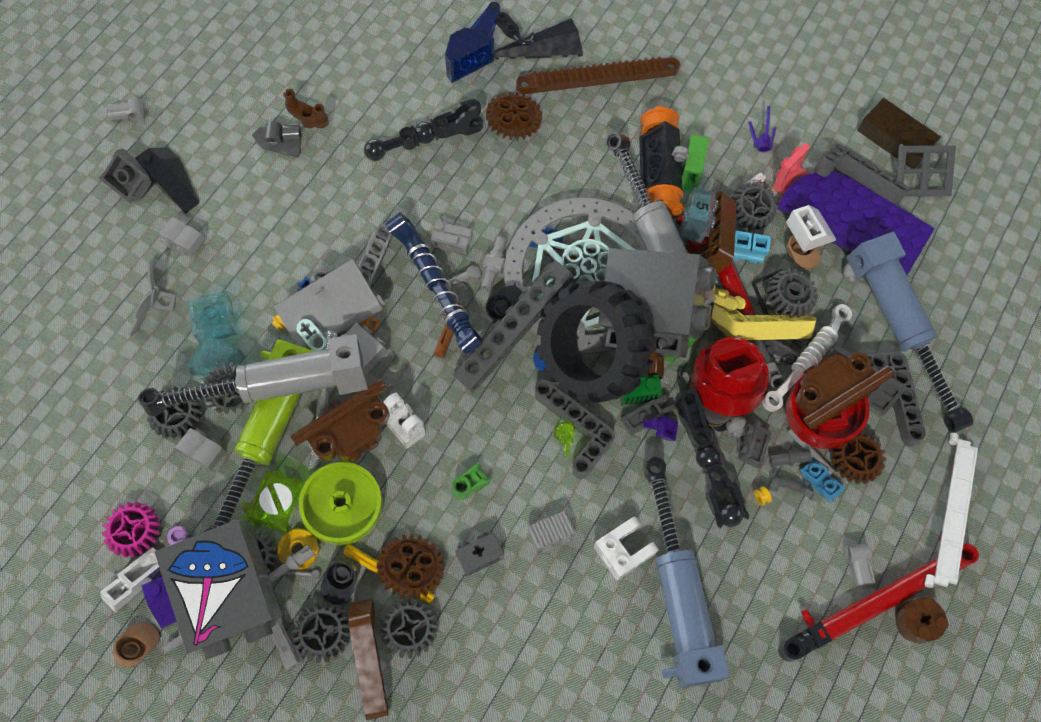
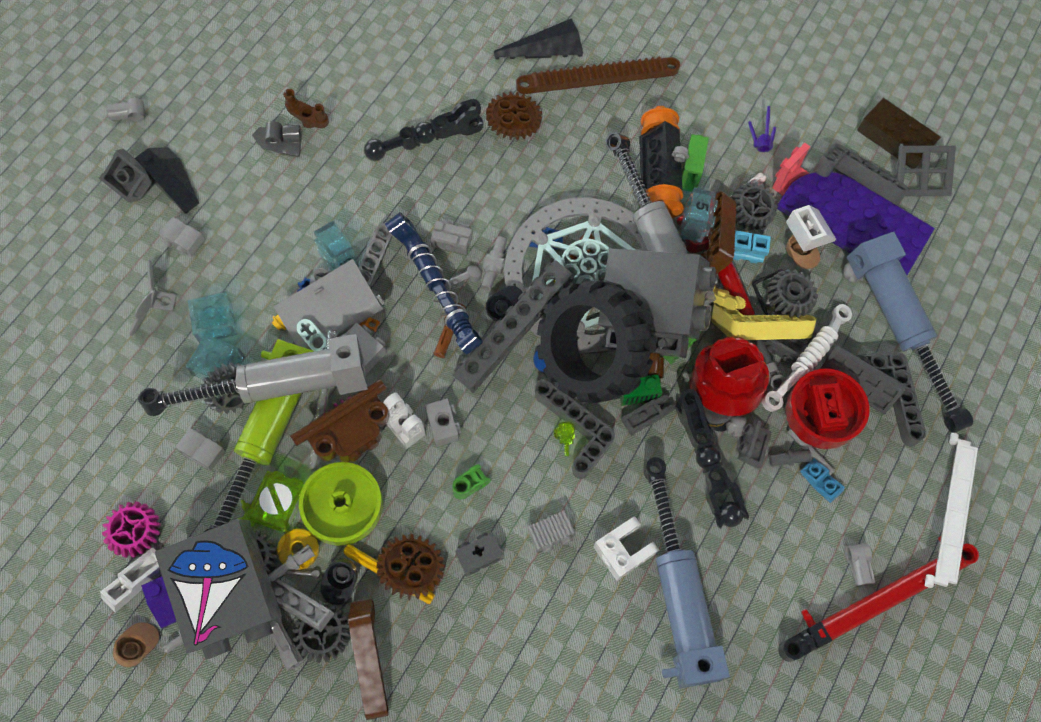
(172, 426): dark grey gear -> none
(177, 534): lavender tile -> none
(301, 605): none -> light grey tile
(333, 246): none -> clear light blue brick
(399, 632): dark grey gear -> none
(442, 433): none -> light grey brick
(474, 46): clear blue slope -> none
(665, 427): dark purple plate -> none
(762, 496): yellow bush -> none
(777, 482): dark grey arm -> none
(837, 386): reddish brown brick -> none
(865, 449): reddish brown gear -> none
(933, 620): reddish brown brick -> none

